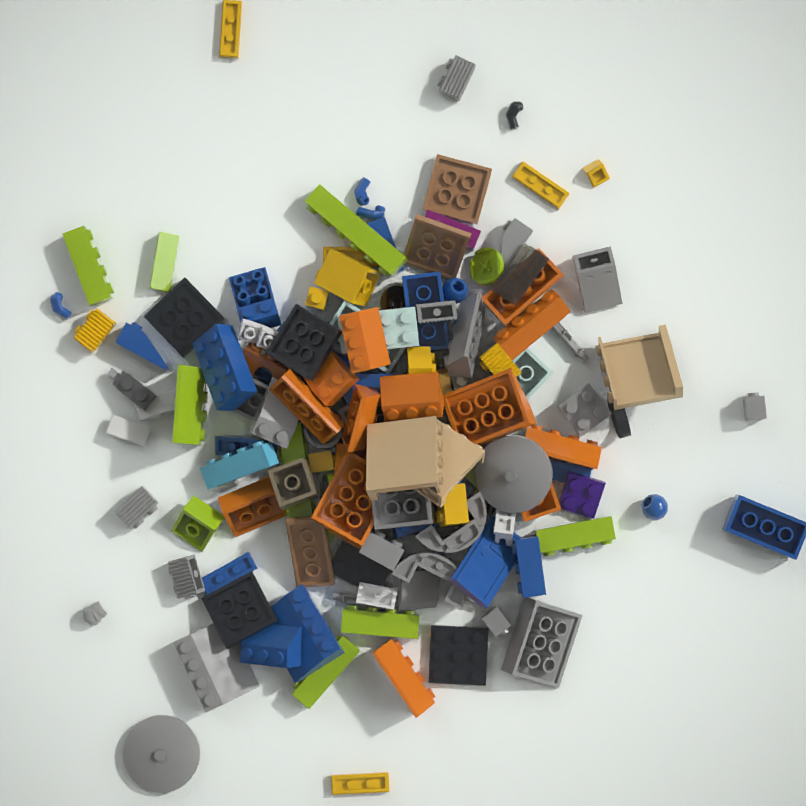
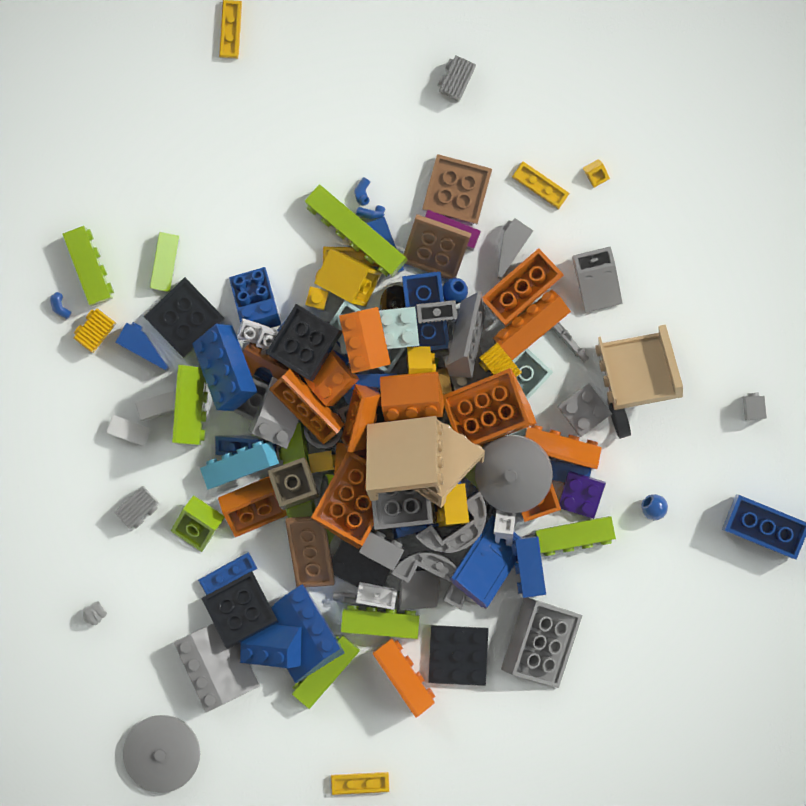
(132, 388): dark grey hinge -> none
(186, 576): light grey brick -> none
(486, 266): lime tile -> none
(496, 622): light grey brick -> none
(511, 113): black arm -> none
(520, 274): clear smoke piece -> none

